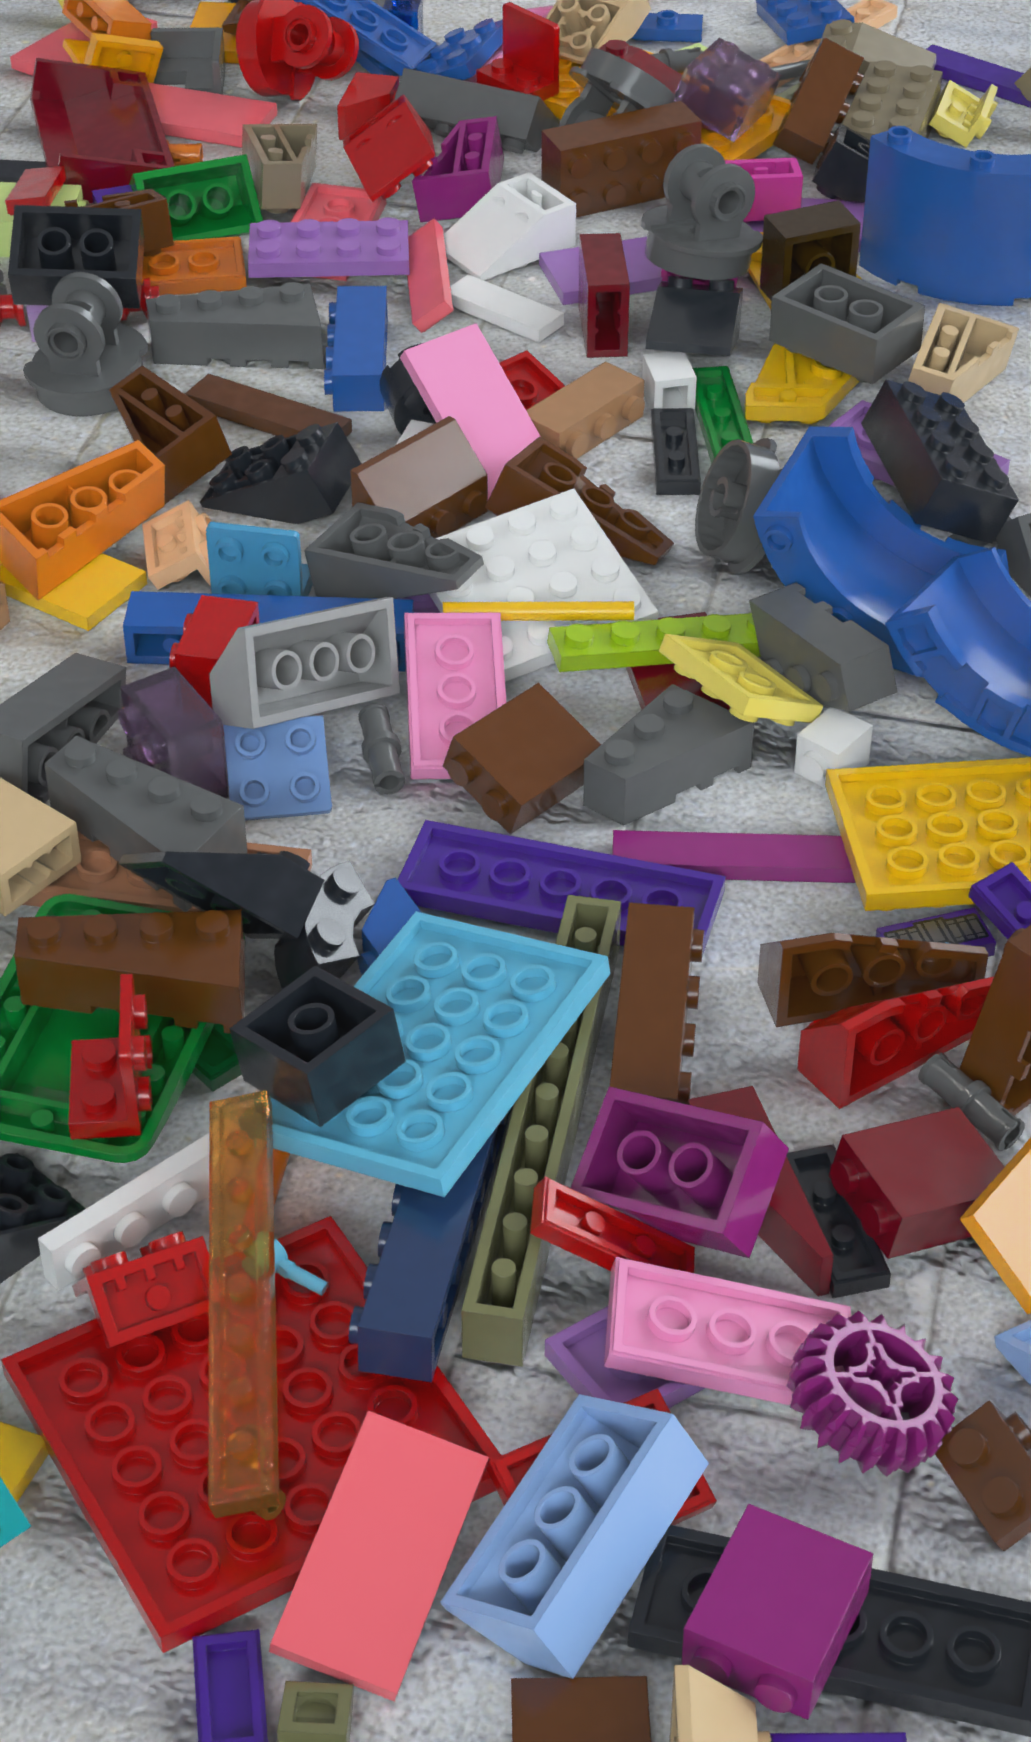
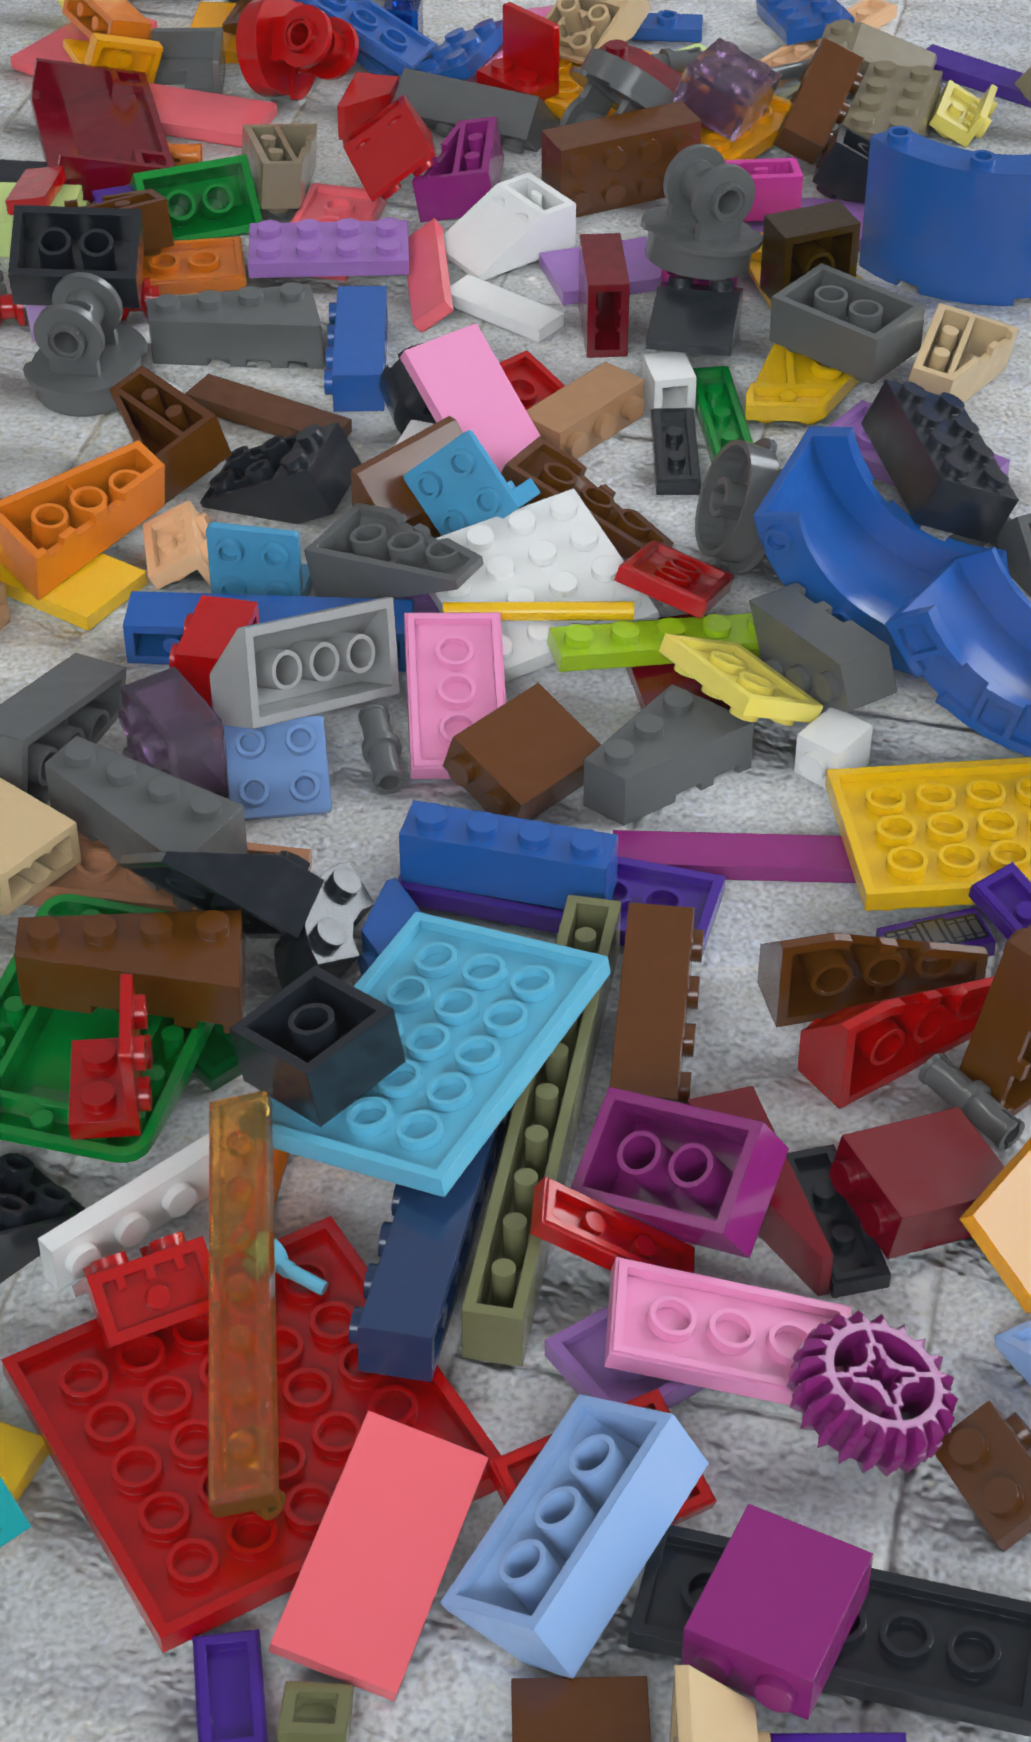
(464, 486): none -> dark azure bracket
(505, 856): none -> blue brick
(675, 578): none -> red tile

